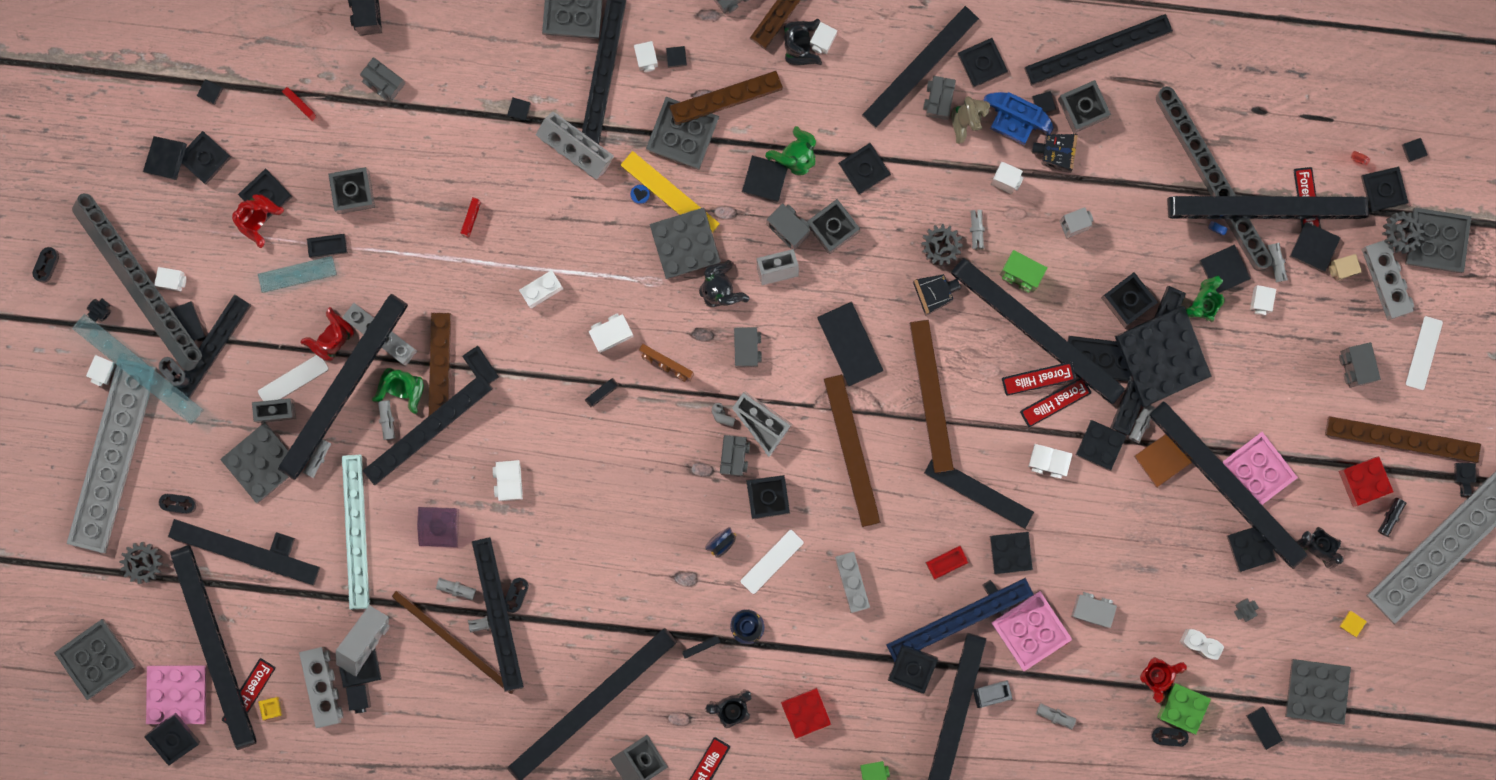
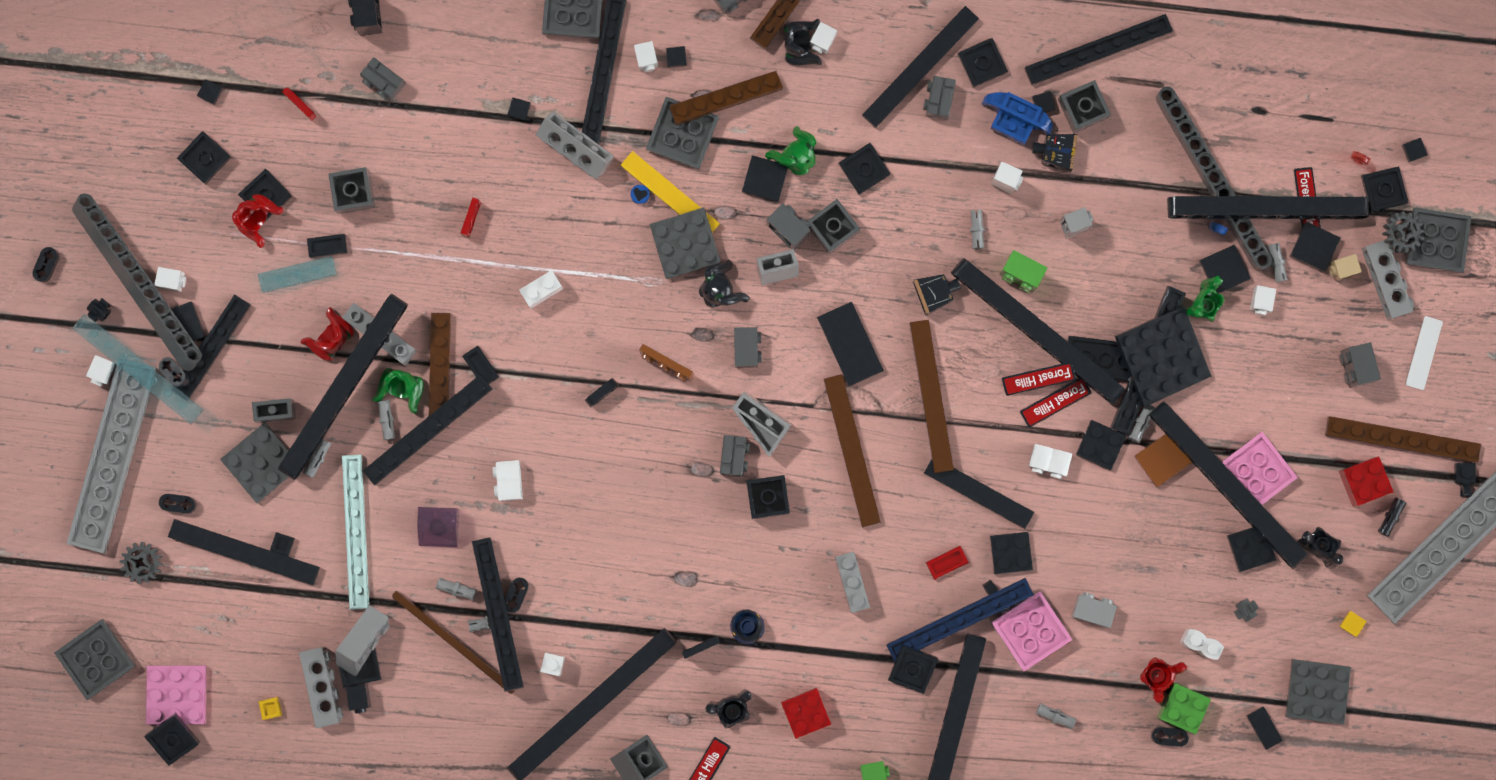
(165, 158): black tile -> none
(213, 647): black beam -> none
(255, 683): red sticker -> none
(293, 379): white sticker -> none
(552, 664): none -> white brick
(610, 333): white brick -> none
(720, 416): light grey arm -> none
(721, 542): piece -> none
(771, 562): white sticker -> none
(933, 241): dark grey gear -> none
(968, 114): dark tan hair -> none
(992, 694): tile -> none
(1129, 299): black brick -> none

